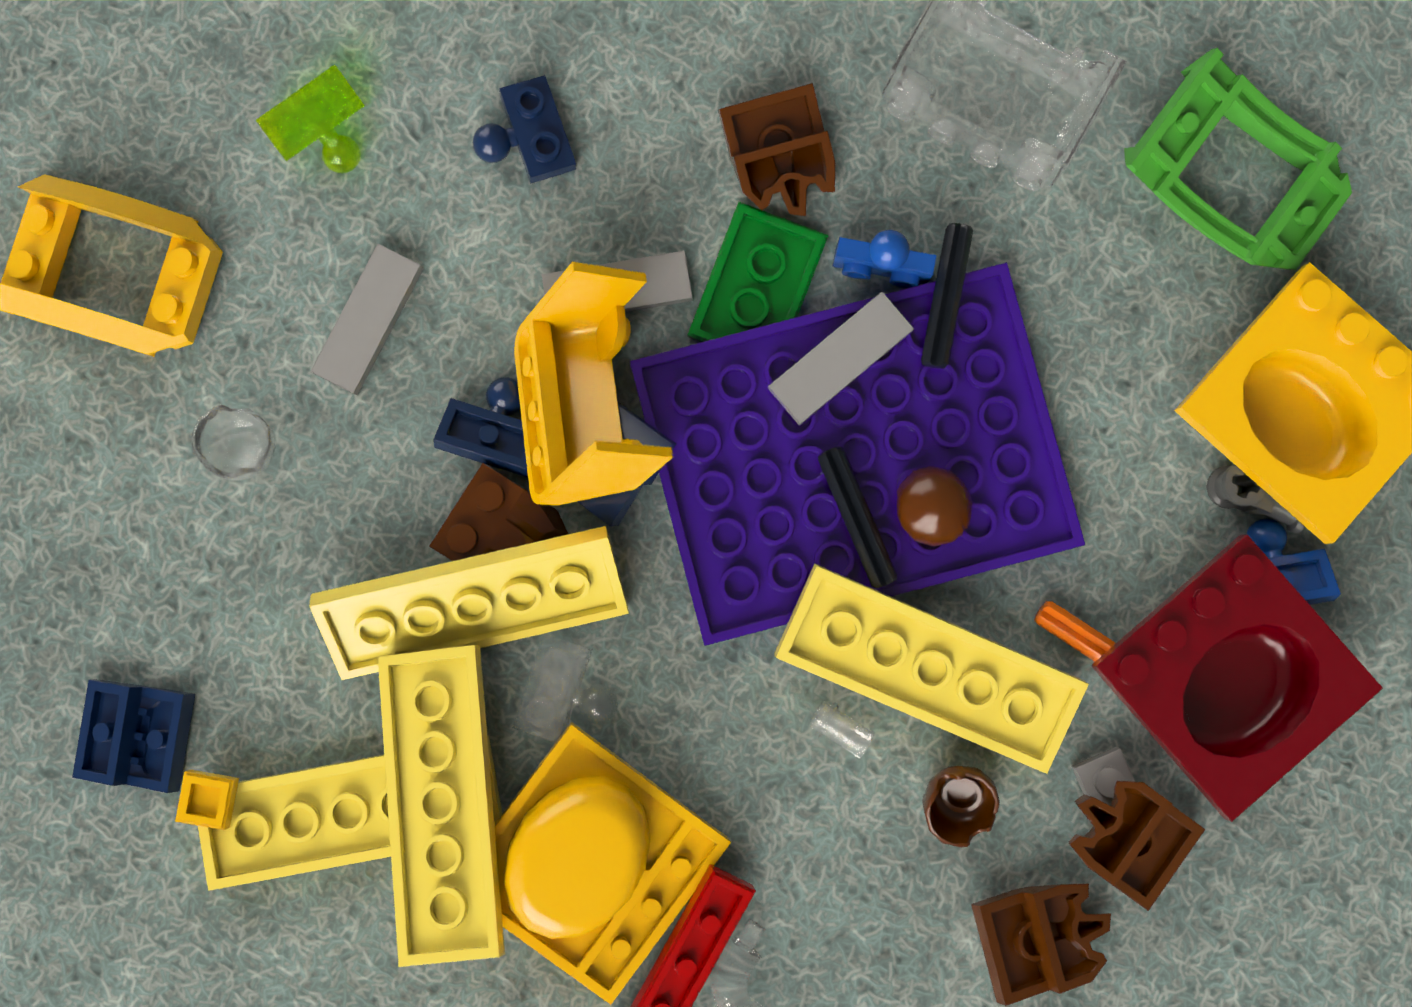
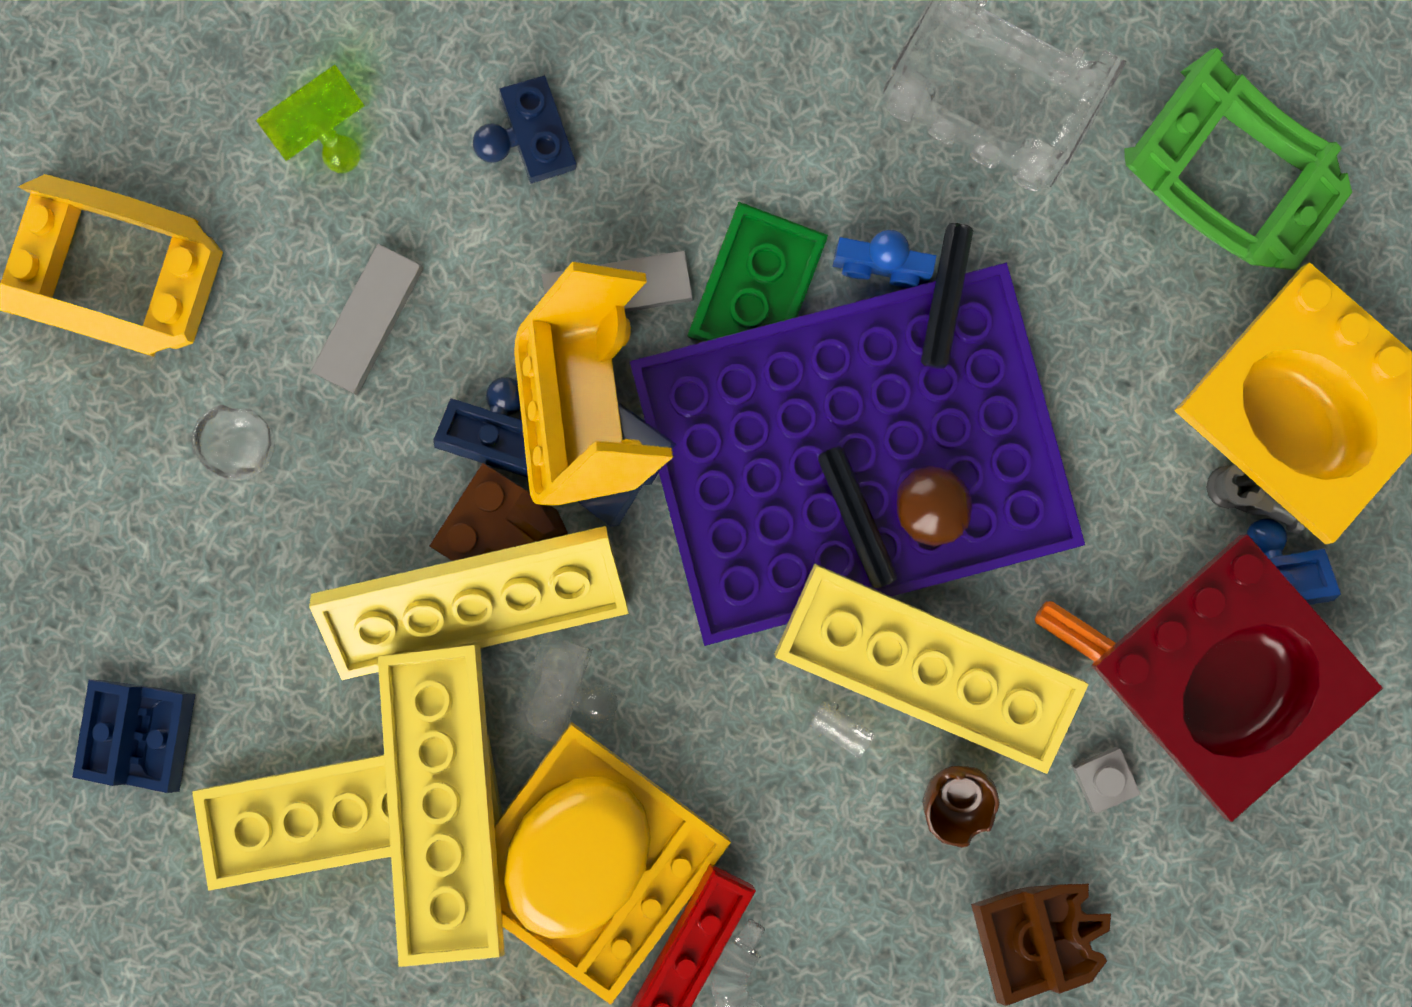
(207, 799): yellow tile -> none
(779, 147): reddish brown plate -> none
(840, 358): light grey tile -> none
(1135, 840): reddish brown plate -> none

